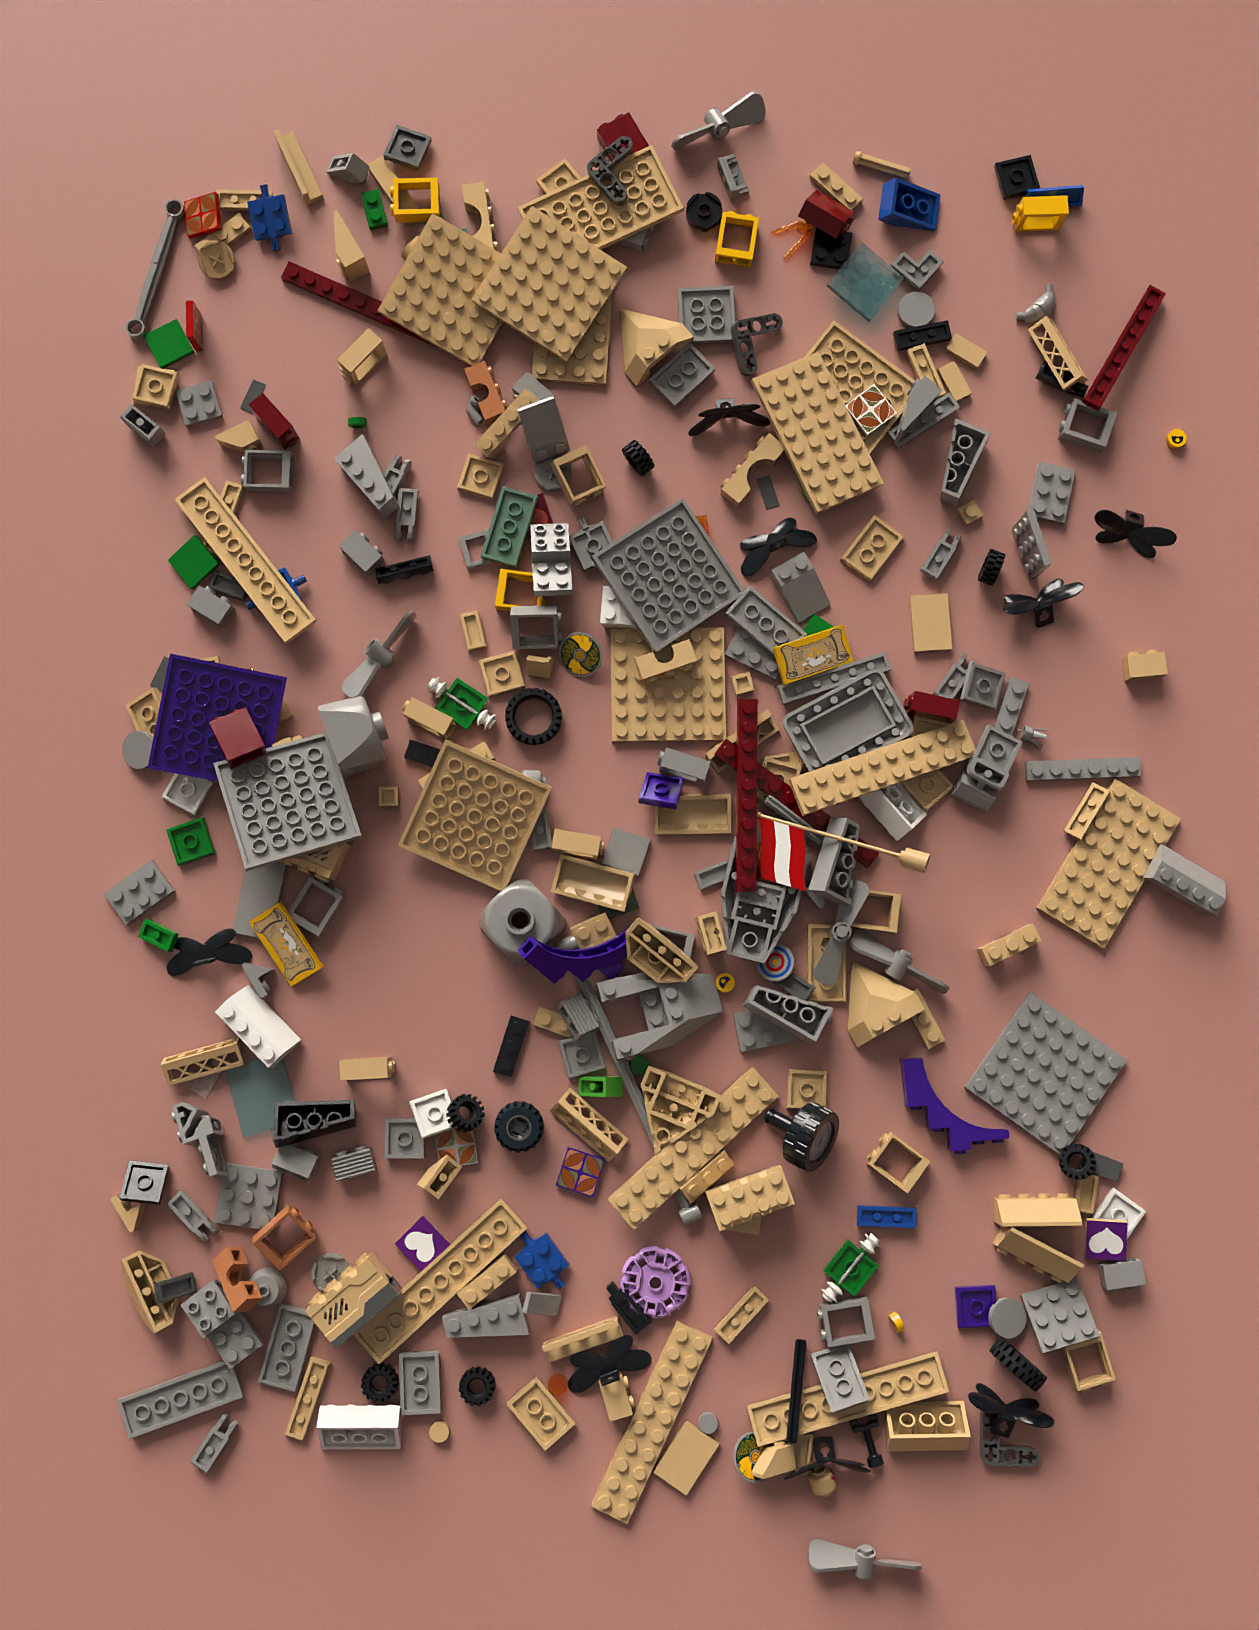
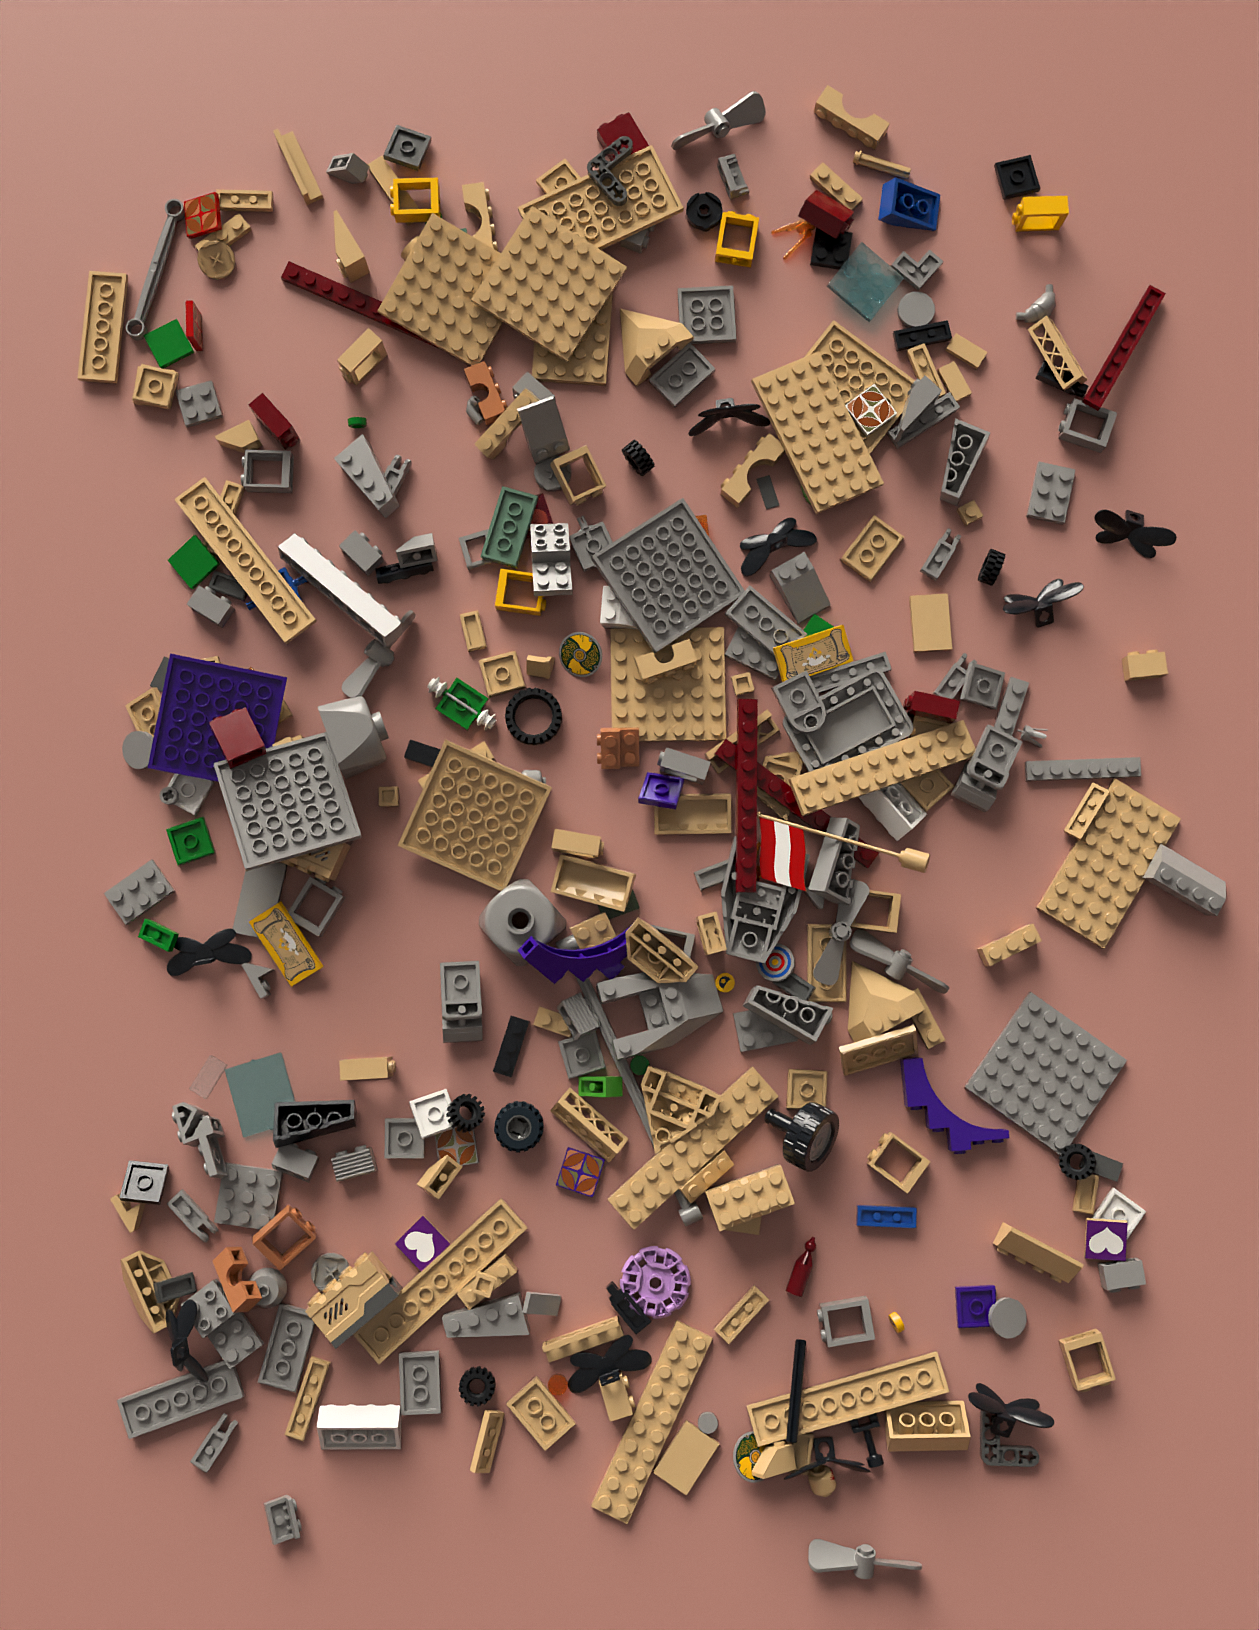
(103, 327): none -> tan plate
(142, 425): light grey brick -> none
(167, 790): none -> light grey bush
(179, 1331): none -> black piece
(201, 1054): tan fence -> none
(254, 391): dark grey sticker -> none
(258, 1026): white slope -> none
(269, 217): blue plate -> none
(282, 1519): none -> light grey bracket
(340, 589): none -> brick
(374, 209): green plate -> none
(379, 1395): black tyre -> none
(406, 512): light grey hinge -> none
(417, 551): none -> light grey slope
(428, 718): tan window -> none
(439, 1431): tan tile -> none
(461, 1001): none -> light grey piece
(480, 476): tan tile -> none
(483, 1284): none -> tan plate
(487, 1441): none -> tan plate
(535, 642): light grey window -> none
(541, 833): light grey hinge -> none
(542, 1260): blue plate -> none
(618, 748): none -> nougat plate
(626, 851): light grey tile -> none
(745, 337): dark grey beam -> none
(791, 817): light grey axle -> none
(799, 701): none -> light grey tile
(801, 1270): none -> dark red wheel
(840, 1378): light grey plate -> none
(850, 1267): green plate -> none
(868, 130): none -> tan arch
(878, 1050): none -> tan tile
(1018, 1364): black tyre -> none
(1031, 545): light grey plate -> none
(1036, 1210): tan slope -> none
(1059, 1316): light grey plate -> none
(1074, 193): blue plate -> none
(1176, 438): yellow tile -> none

